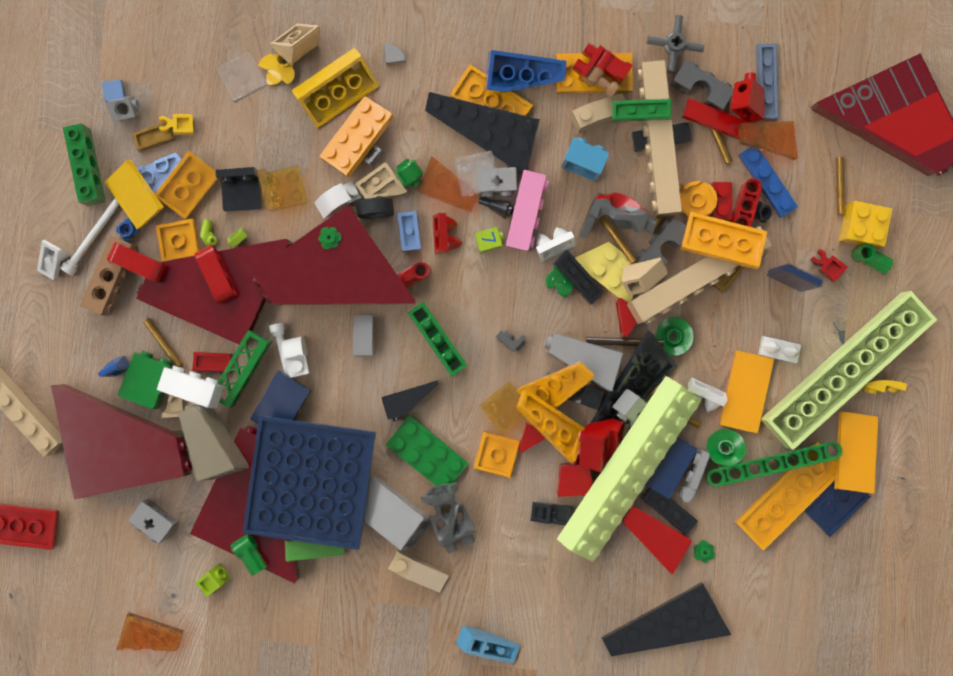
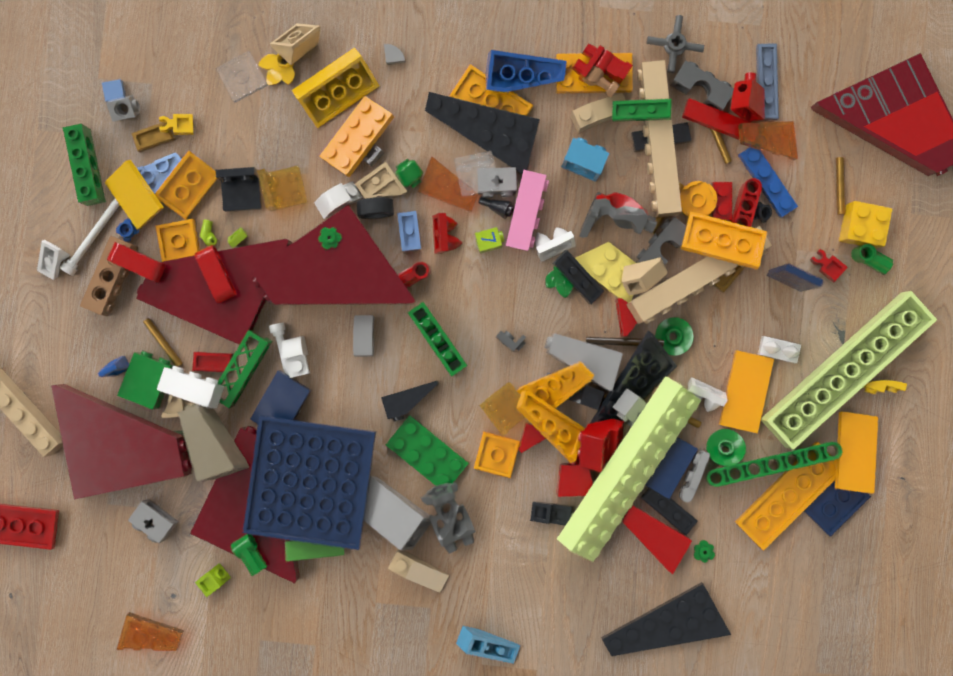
(617, 239): pearl gold bar -> none

